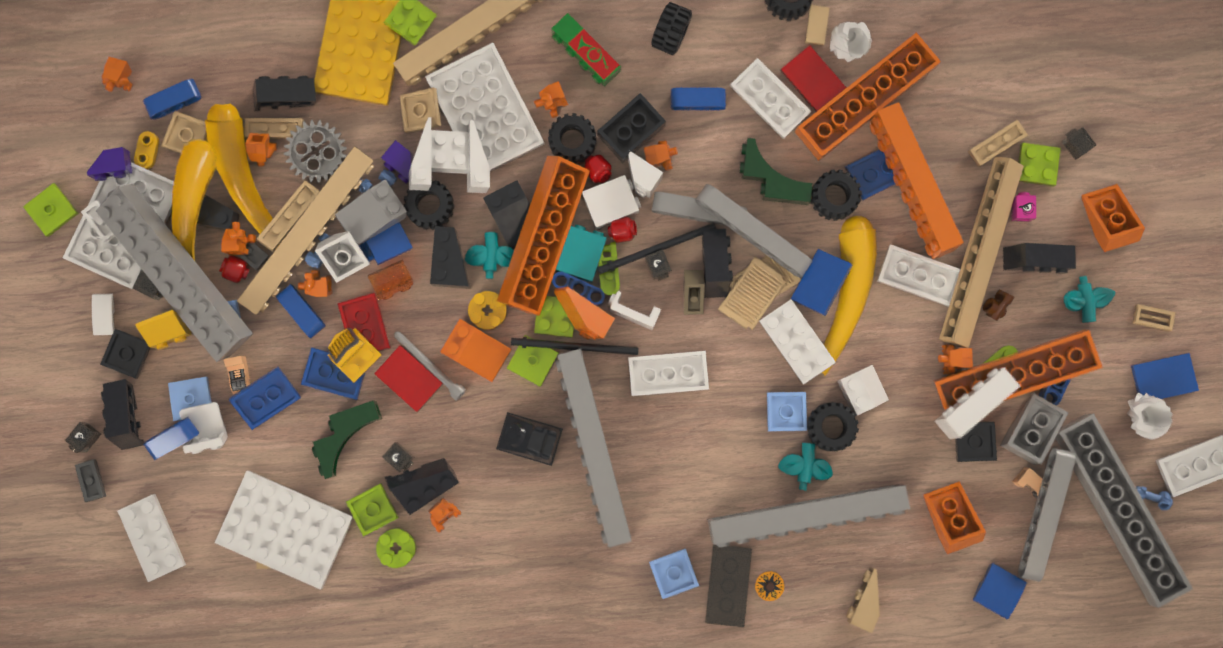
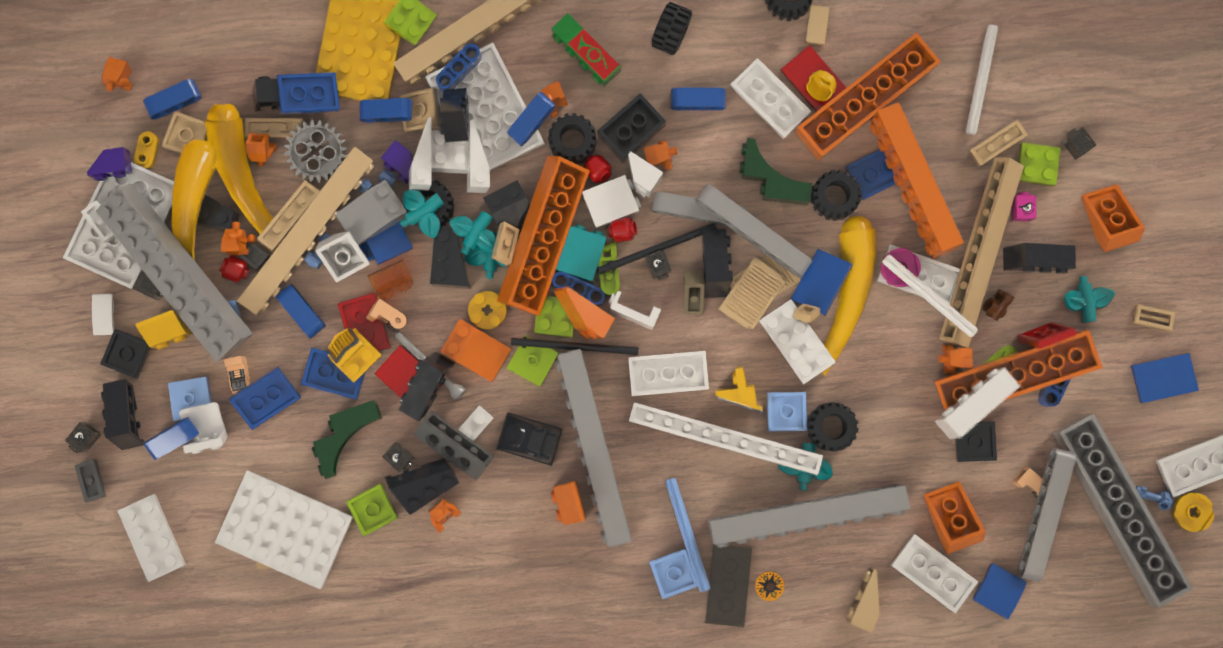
(50, 210): lime plate -> none
(308, 93): none -> blue tile
(316, 285): orange piece -> none
(385, 110): none -> blue beam
(387, 314): none -> light nougat leg
(388, 556): lime plate -> none
(422, 212): none -> teal plant
(425, 385): none -> black wedge
(453, 445): none -> dark grey brick
(454, 115): none -> black wedge
(460, 59): none -> blue beam
(474, 232): none -> teal plant
(476, 423): none -> white plate
(505, 243): none -> tan plate
(531, 119): none -> blue beam
(569, 503): none -> orange slope
(687, 534): none -> light blue axle
(726, 438): none -> white plate
(741, 395): none -> yellow piece
(806, 313): none -> tan plate
(821, 85): none -> yellow hair
(850, 40): white hair -> none
(863, 390): white slope -> none
(908, 260): none -> dark pink plate
(930, 295): none -> white axle
(934, 573): none -> white plate
(981, 80): none -> white axle
(1034, 429): light grey slope -> none
(1046, 335): none -> red tile
(1149, 416): white hair -> none
(1203, 509): none -> yellow plate

